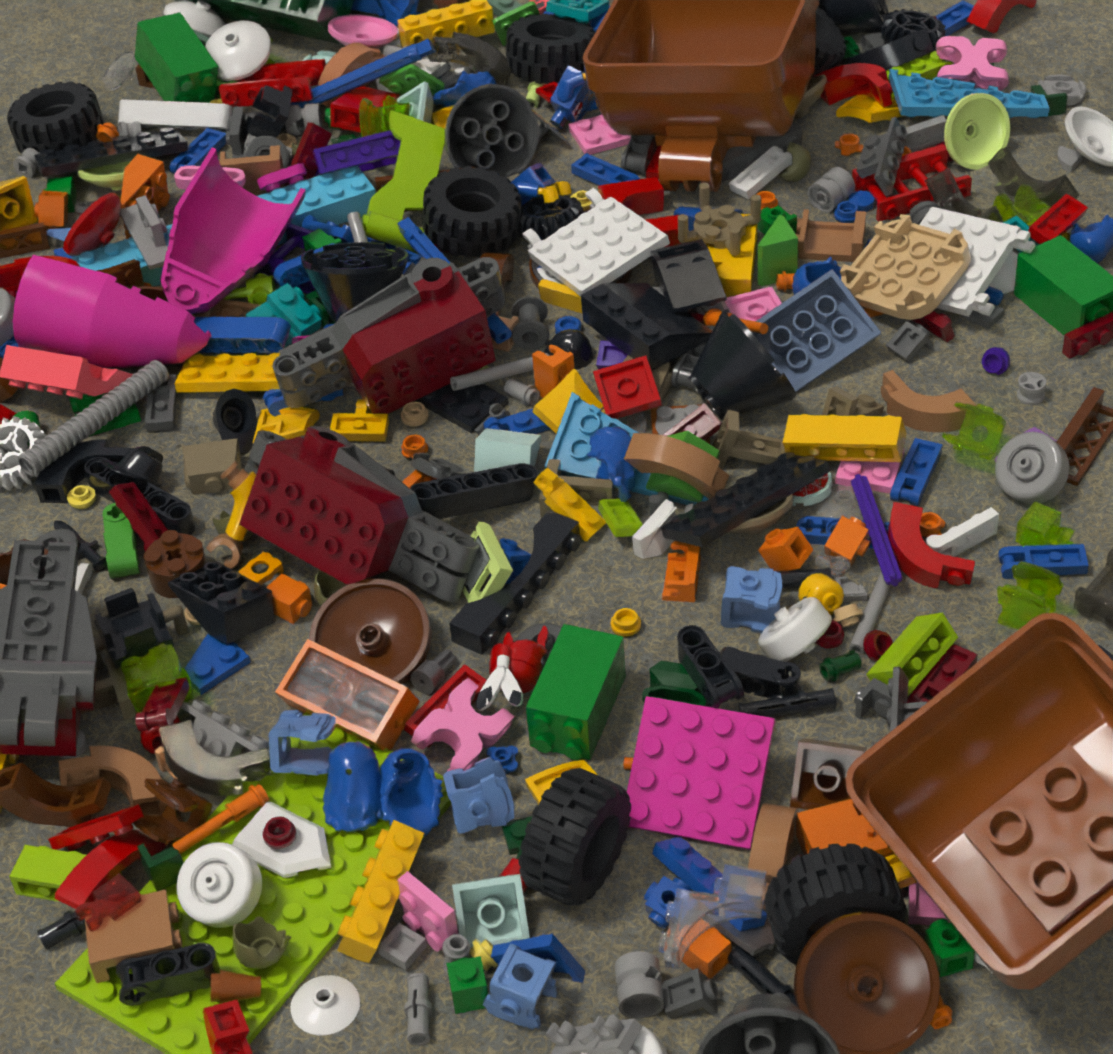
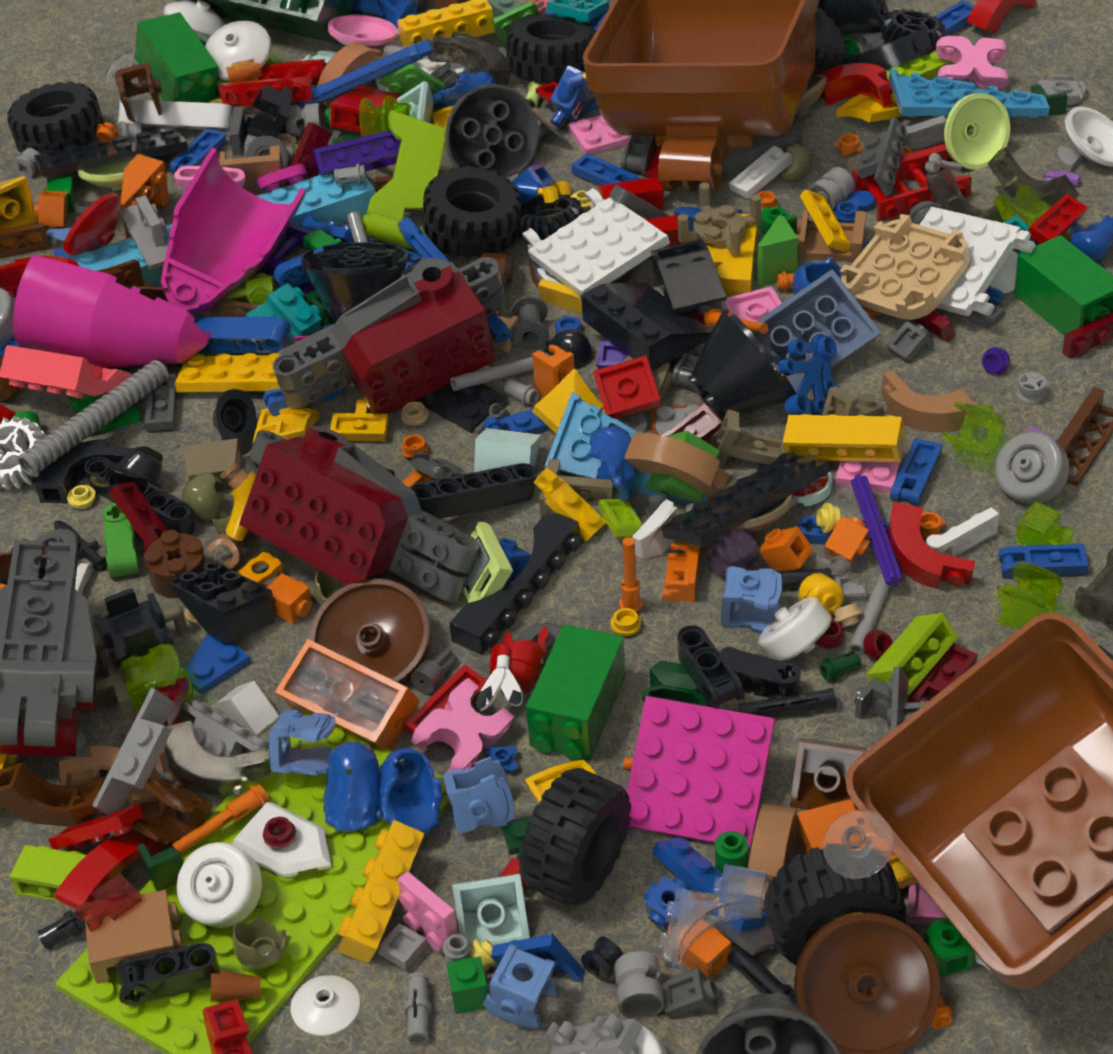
(128, 89): none -> reddish brown piece
(137, 753): none -> light grey bracket
(203, 497): none -> olive hair
(244, 71): none -> clear orange brick
(249, 707): none -> white slope
(350, 174): none -> light grey pin
(602, 958): none -> black wheel
(630, 584): none -> orange pin
(636, 203): none -> dark grey beam
(731, 849): none -> green brick
(734, 550): none -> clear purple gear
(823, 350): none -> blue plant
(825, 221): none -> yellow tile
(827, 517): none -> light yellow plate
(868, 853): none -> clear dish
(935, 163): none -> light grey hand
(1074, 178): none -> medium lavender arm

